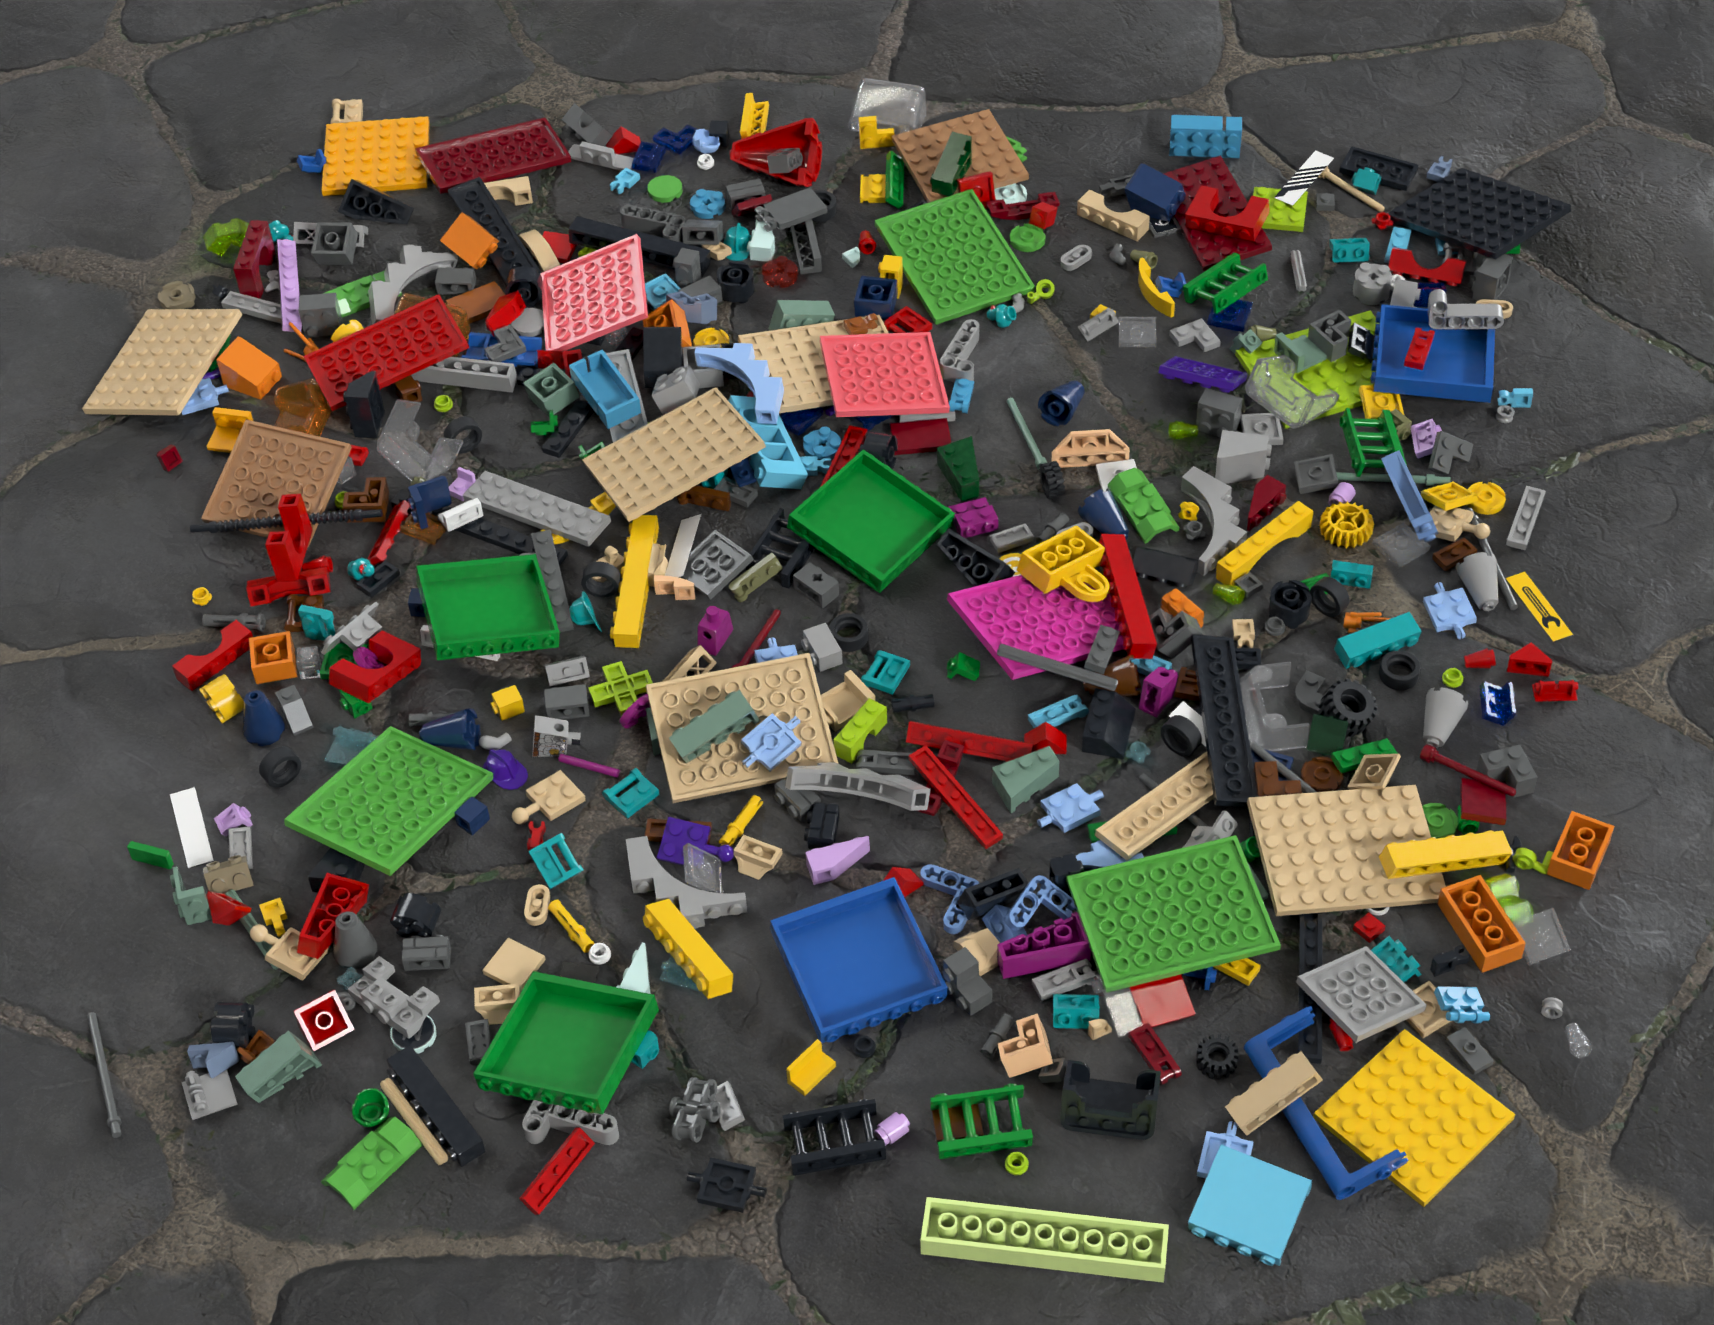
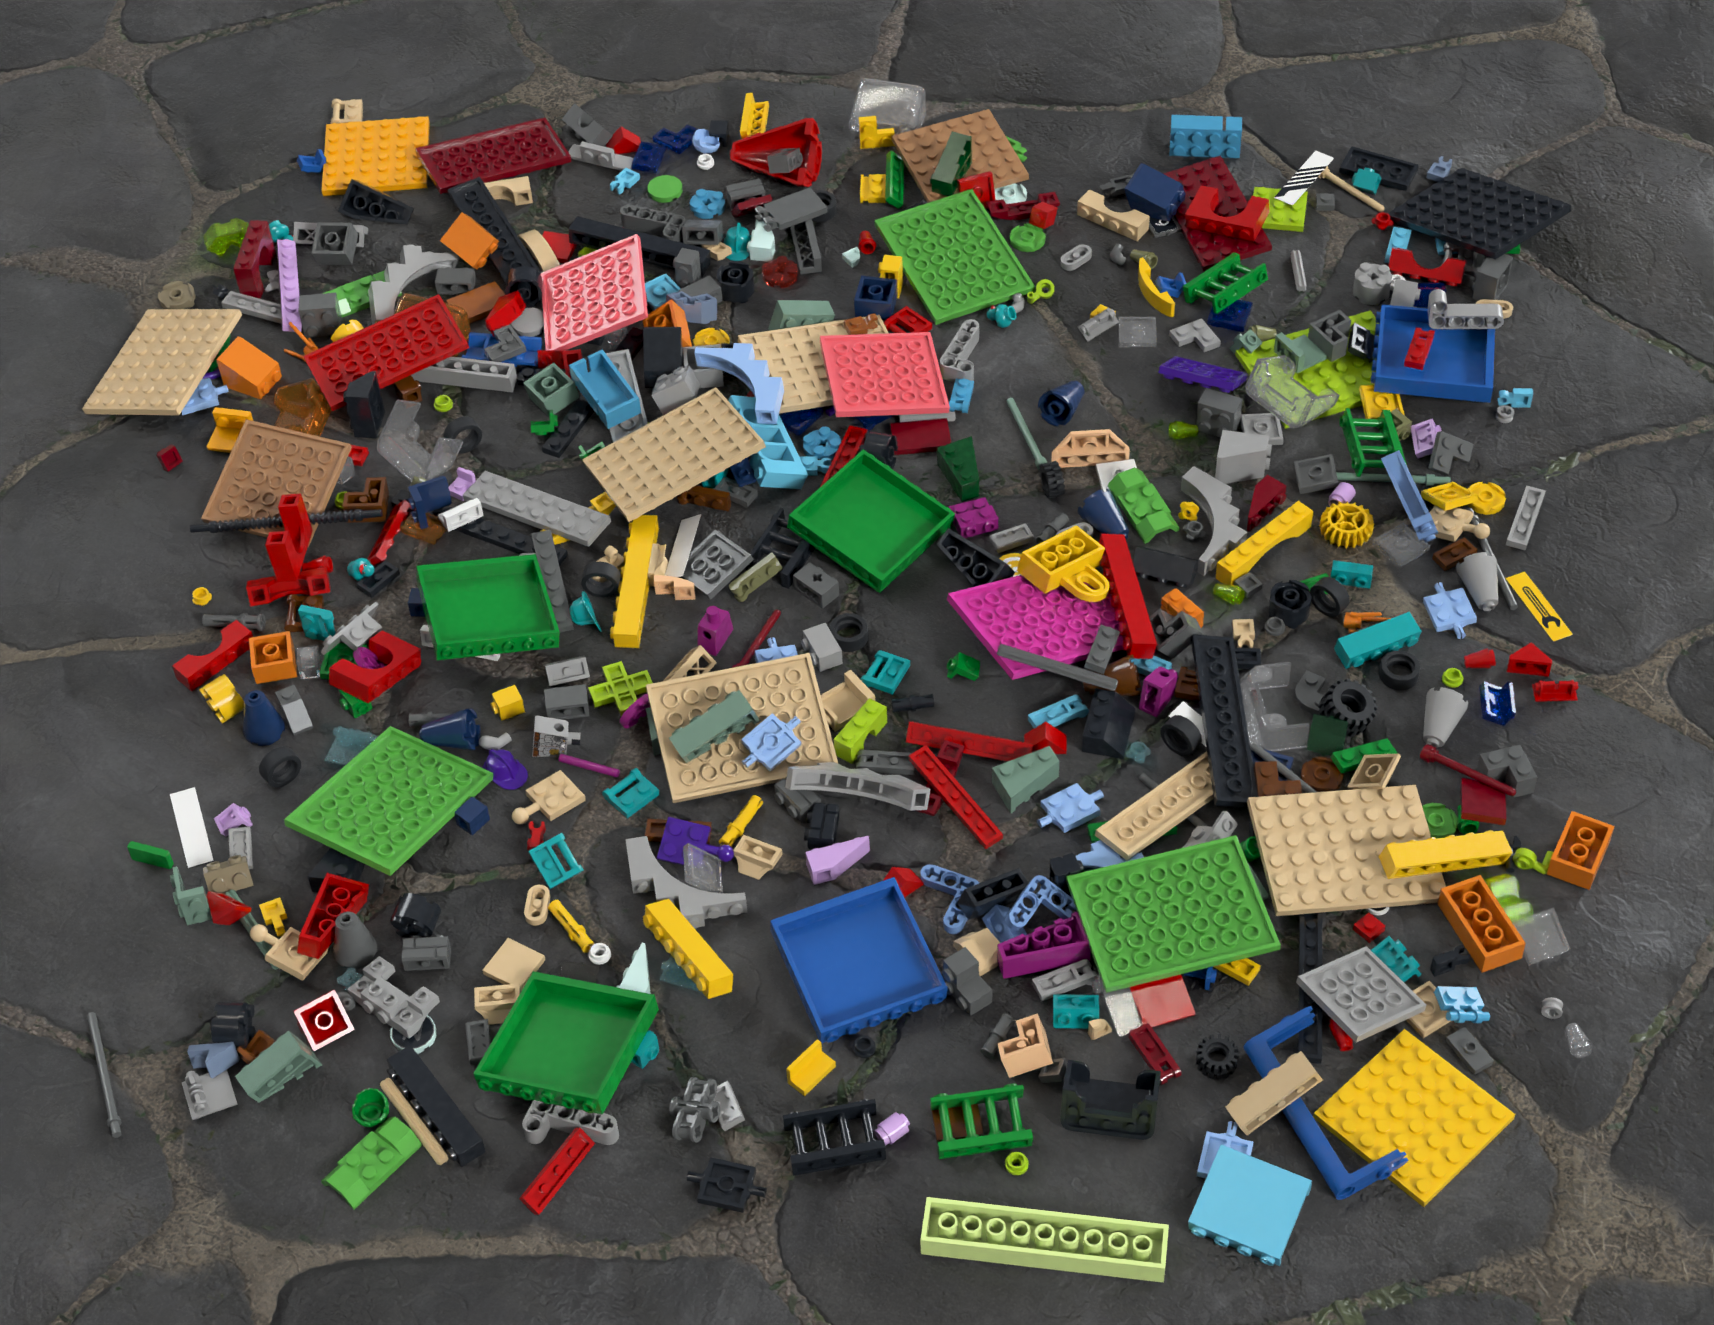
(1350, 250): teal bracket -> none

